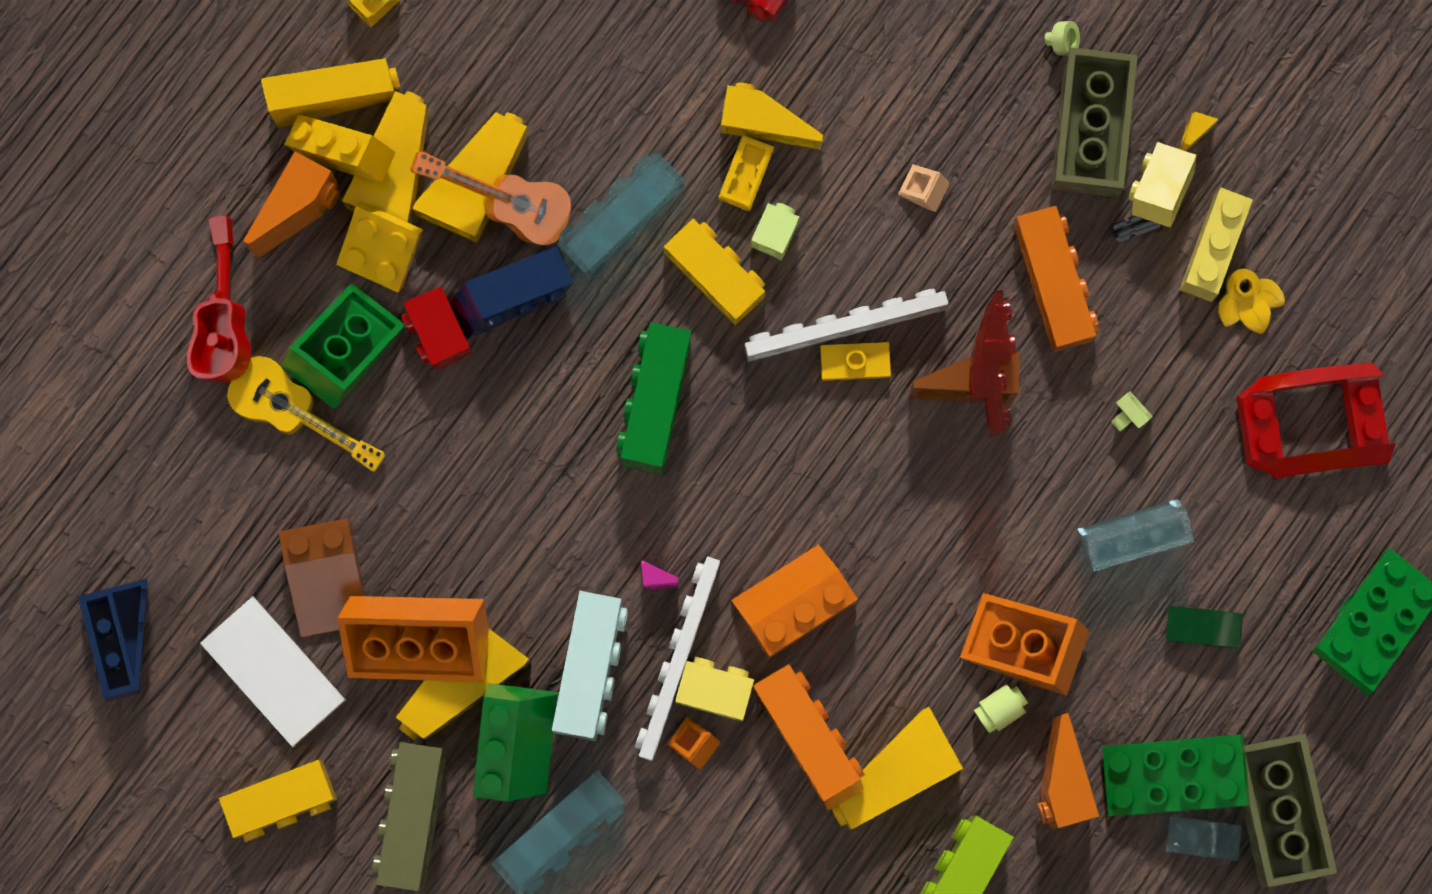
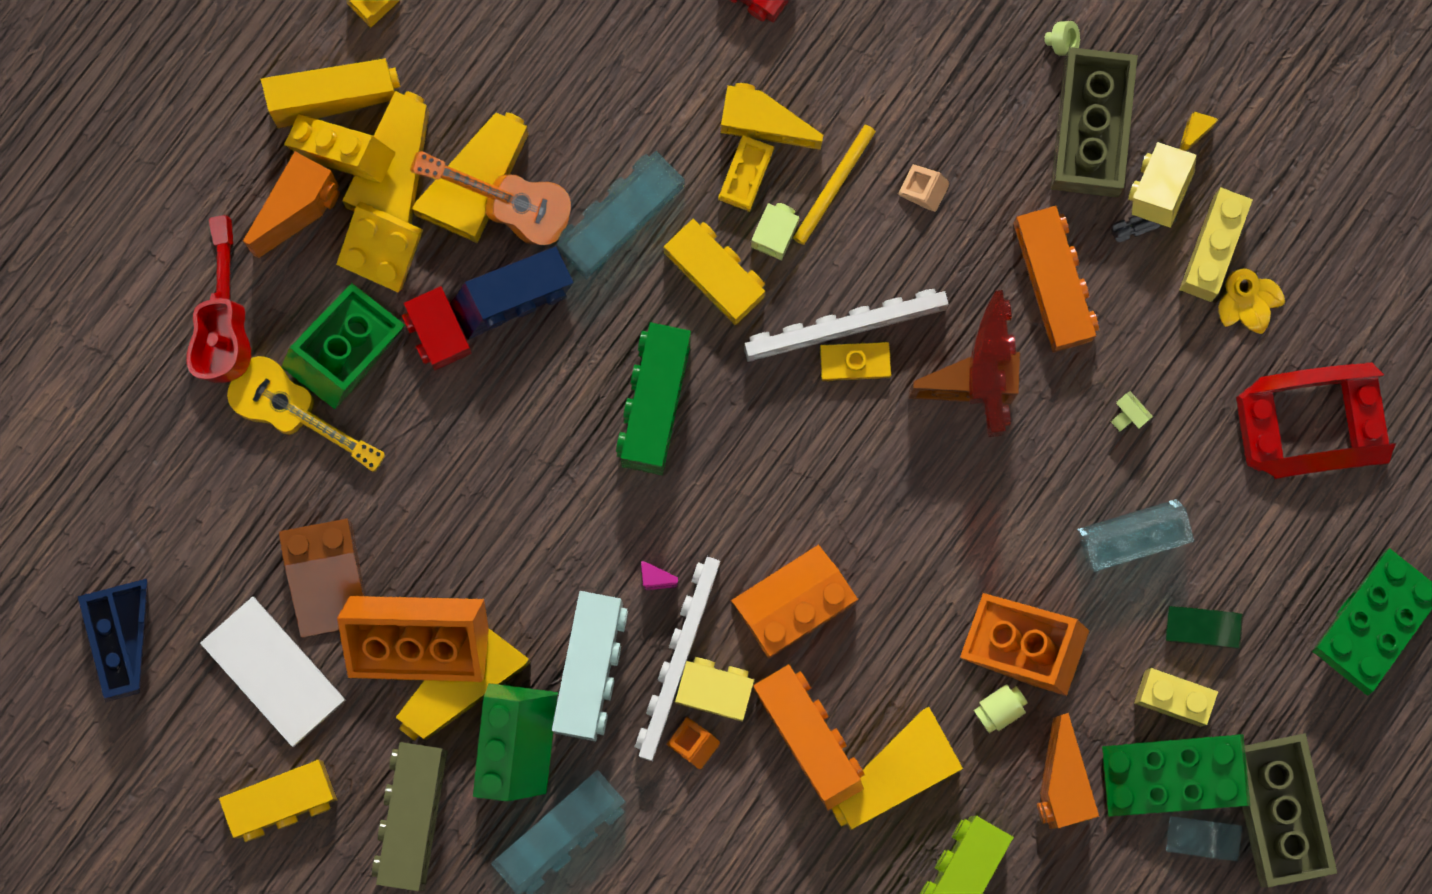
(834, 184): none -> yellow bar
(1176, 697): none -> light yellow brick

